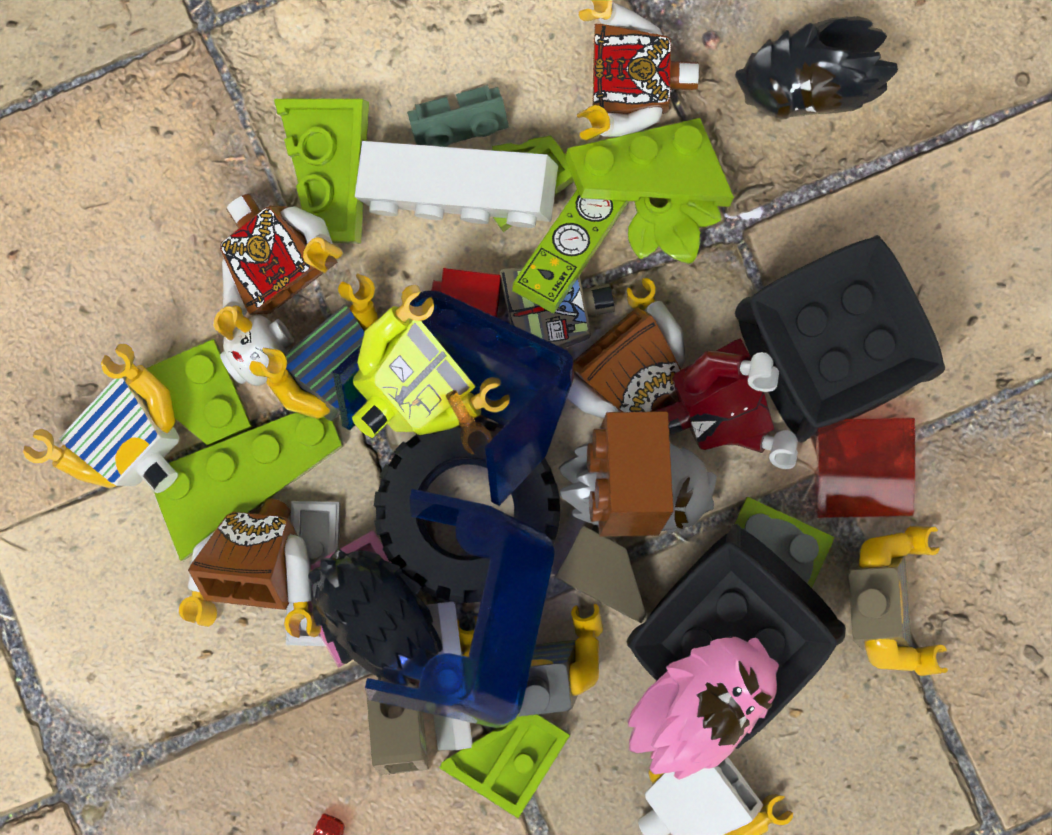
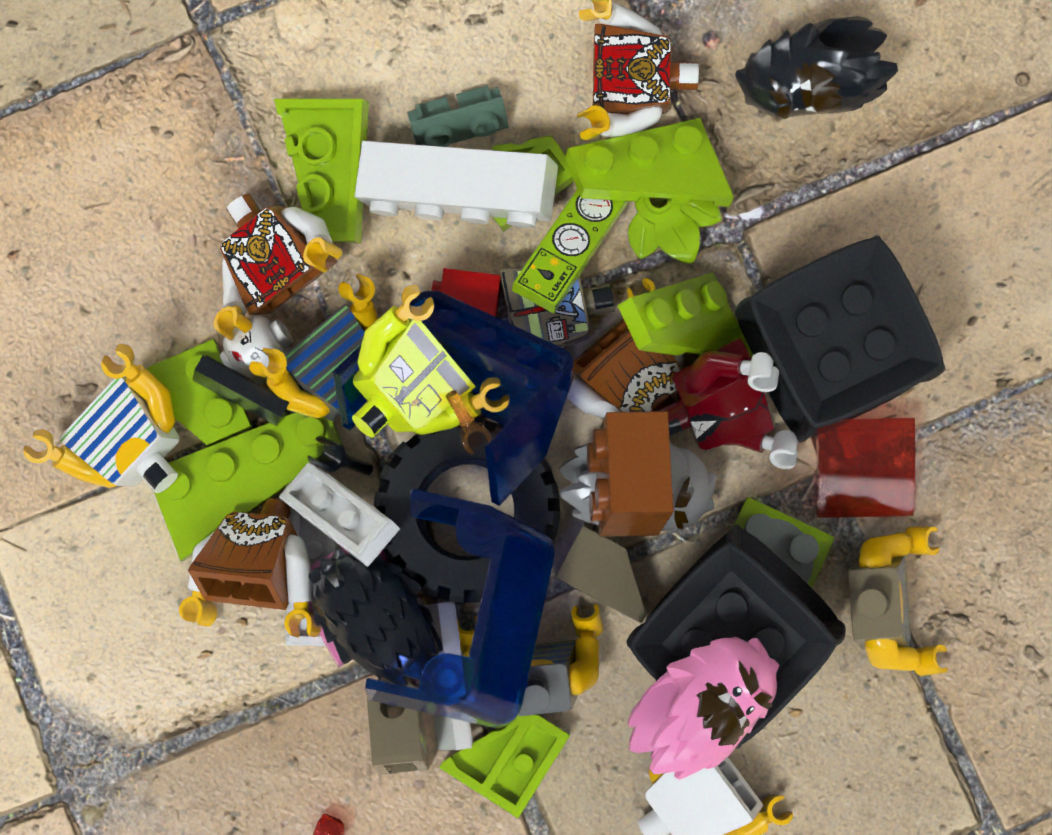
(239, 390): none -> black tile
(335, 456): none -> black hand
(339, 513): none -> white tile
(682, 318): none -> lime wing

